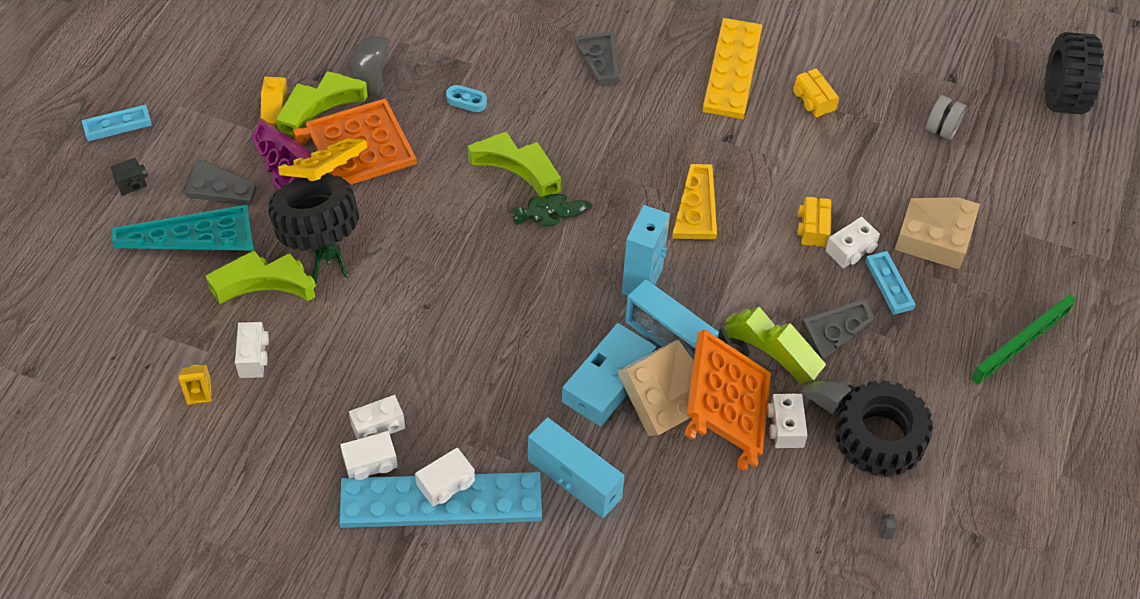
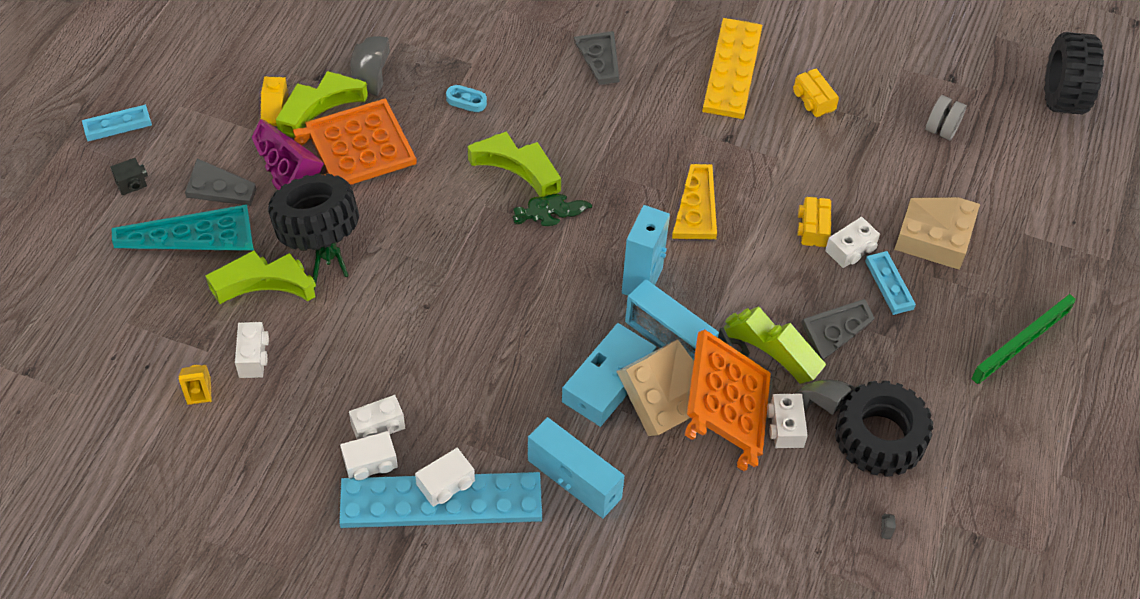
(324, 160): yellow wing -> none

